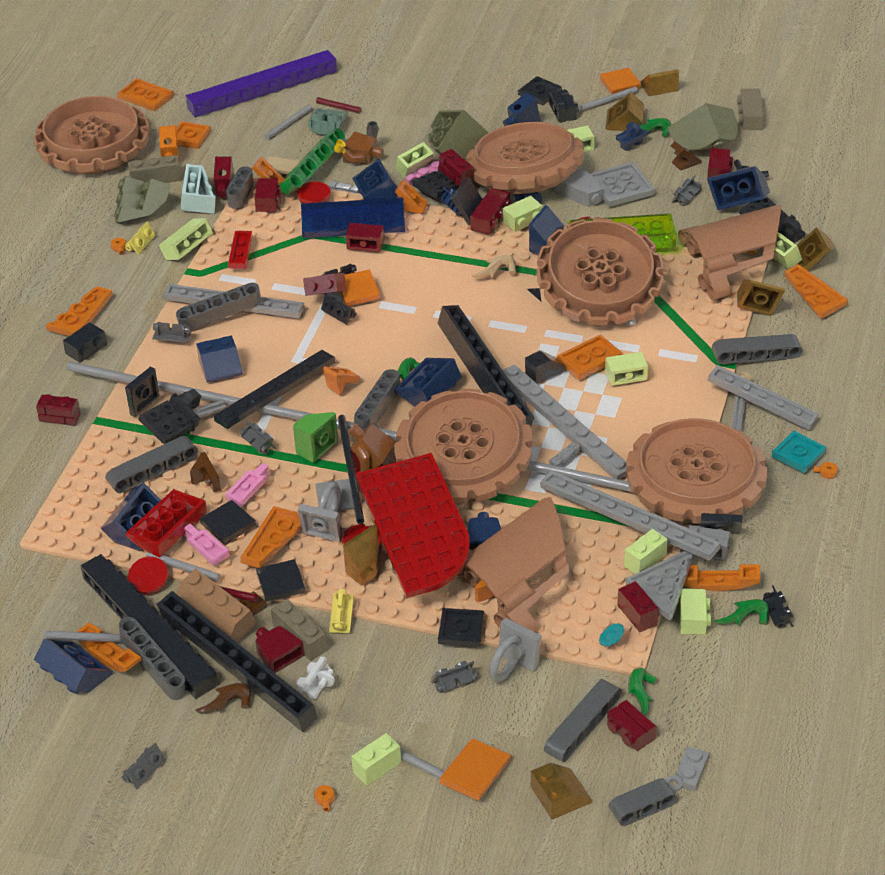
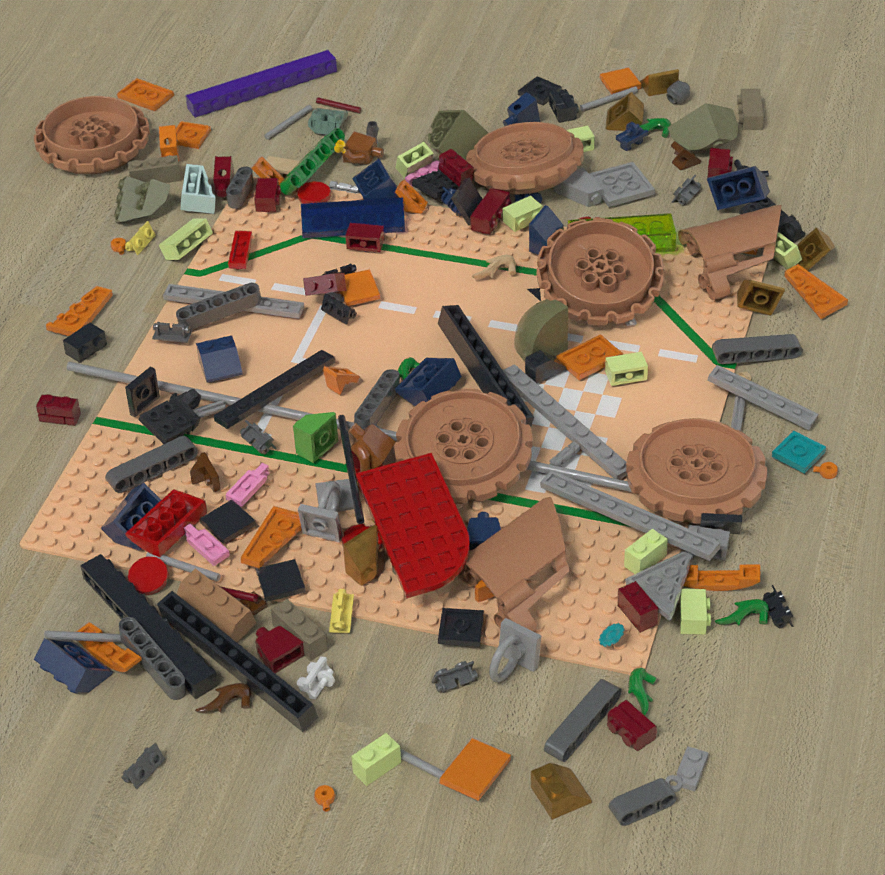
(543, 329): none -> olive brick
(678, 92): none -> dark grey head

